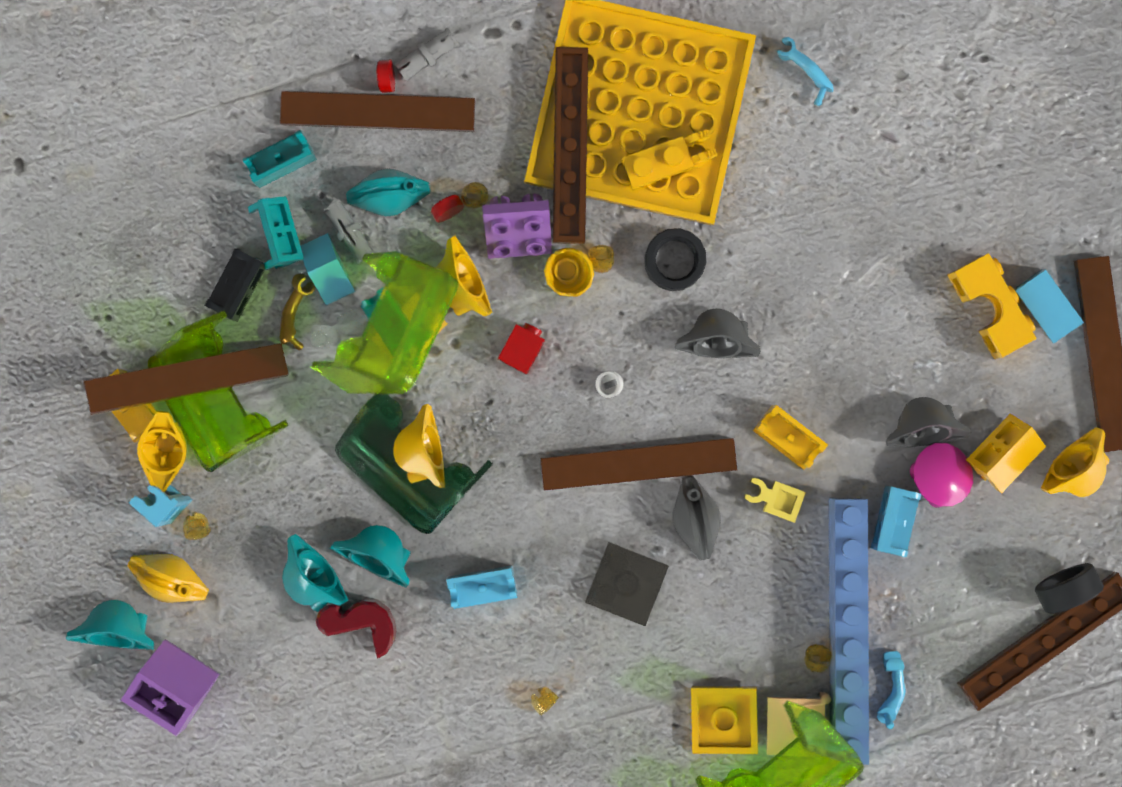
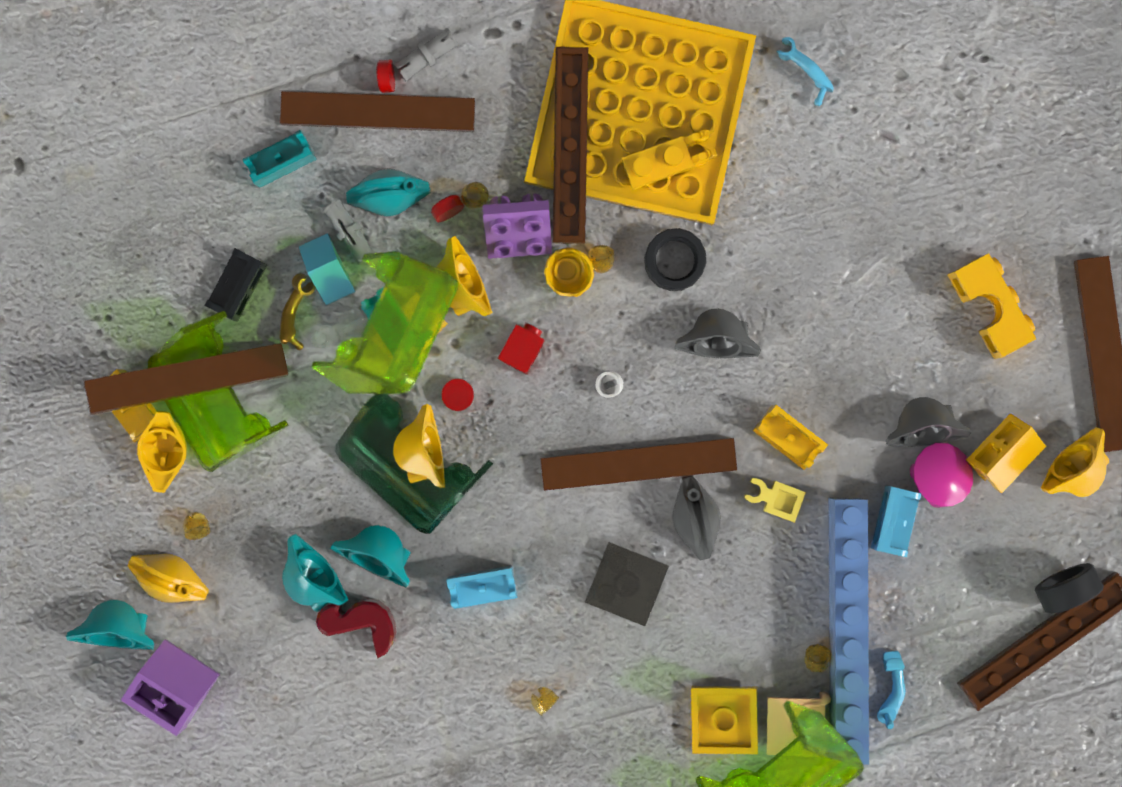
(160, 508): medium azure hinge -> none
(279, 231): teal hinge -> none
(457, 394): none -> red tile
(1048, 305): medium azure hinge -> none

